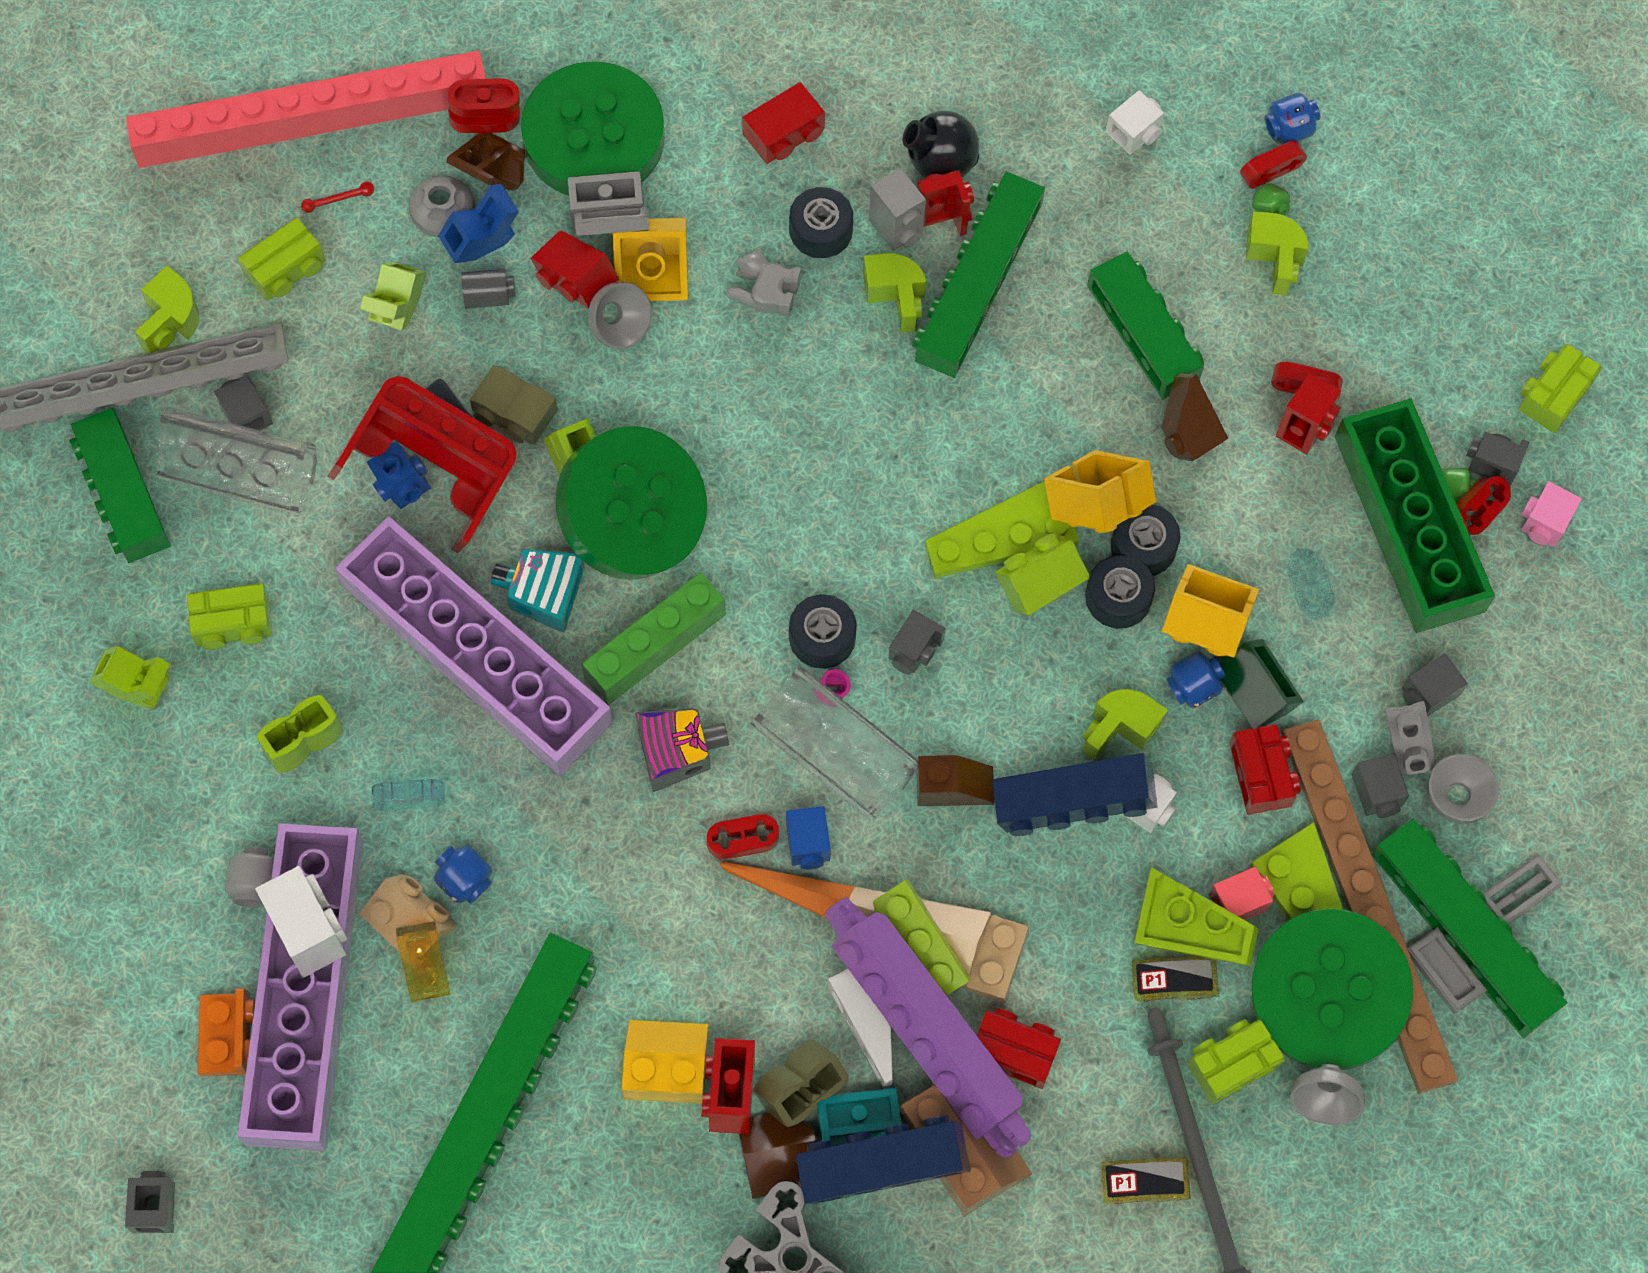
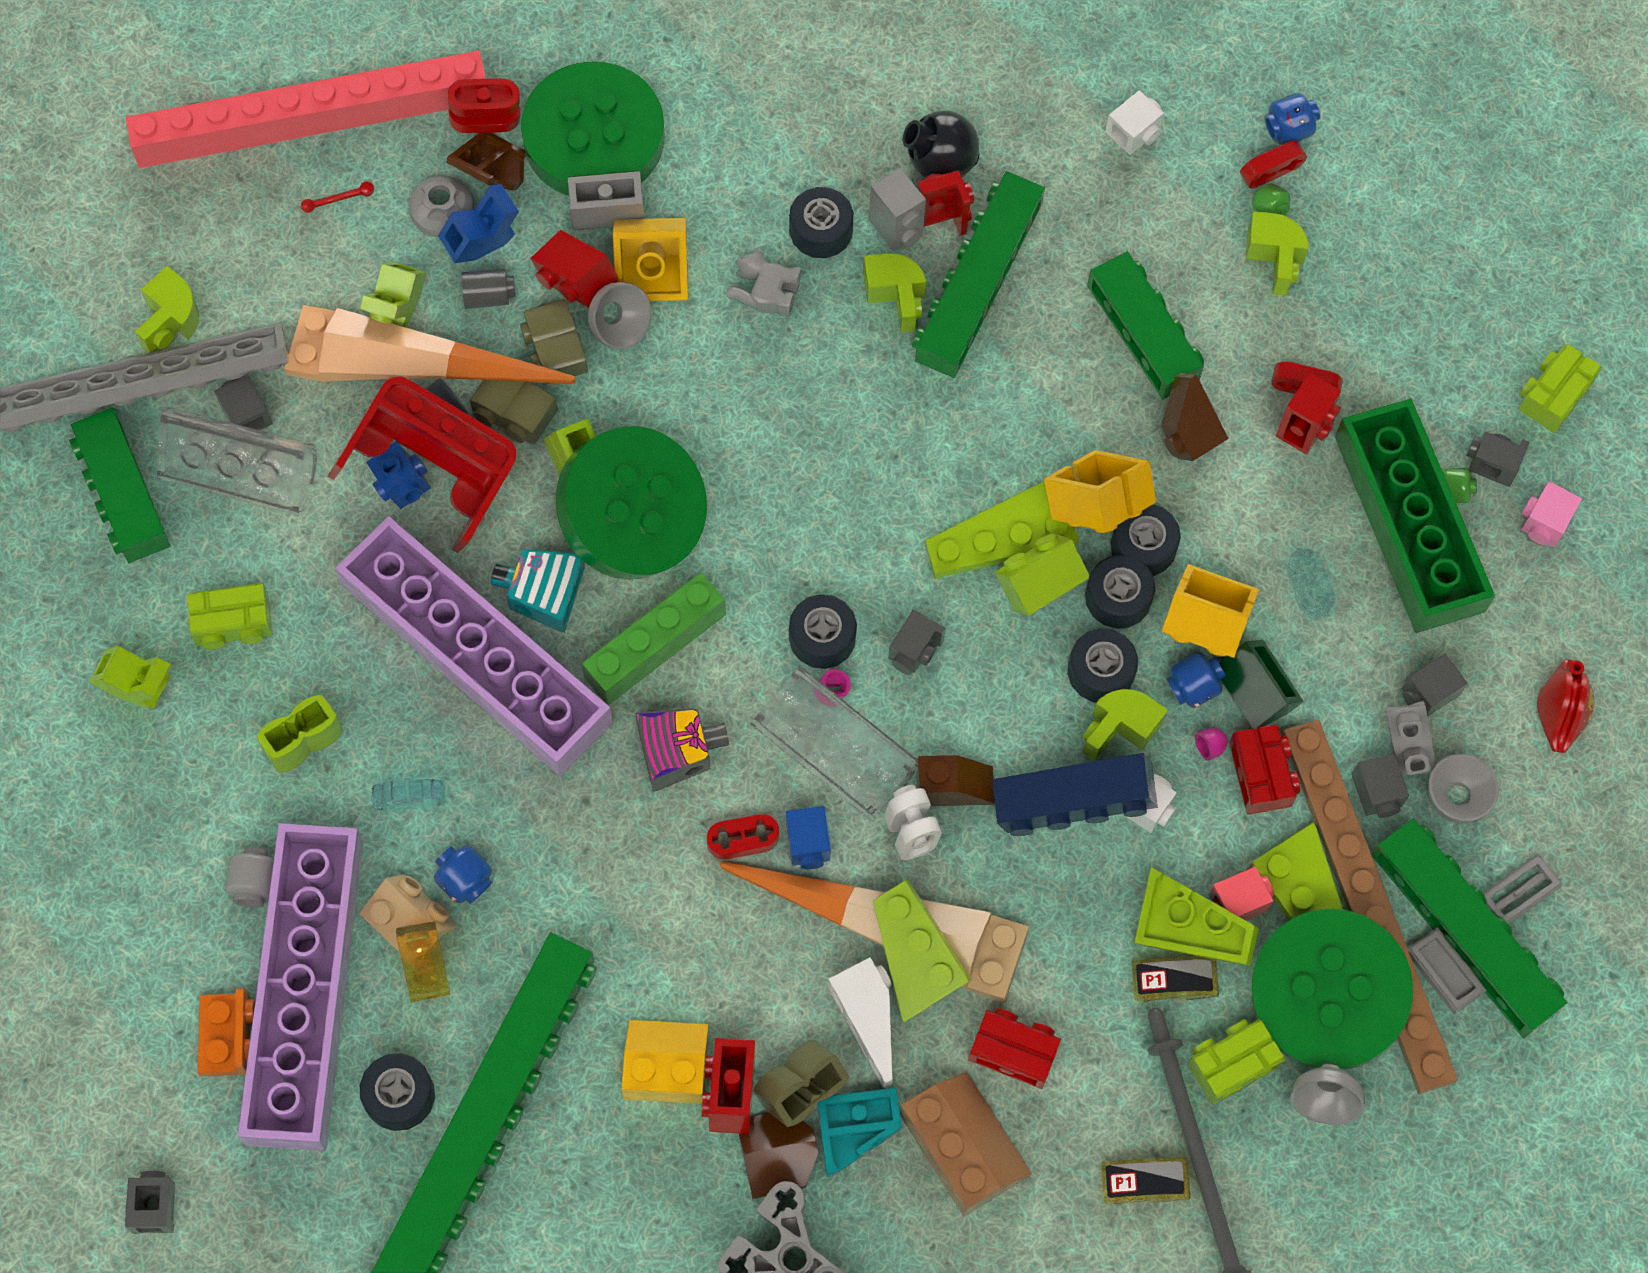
(282, 260): lime brick -> none
(297, 913): white brick -> none
(355, 347): none -> light nougat plate
(394, 1077): none -> black wheel
(554, 338): none -> olive brick
(611, 220): light grey tile -> none
(784, 123): red brick -> none
(882, 1161): dark blue brick -> none
(908, 815): none -> white brick
(930, 1026): medium lavender hinge -> none
(1102, 651): none -> black wheel
(1211, 743): none -> dark pink hinge
(1484, 509): red beam -> none
(1565, 705): none -> red hat

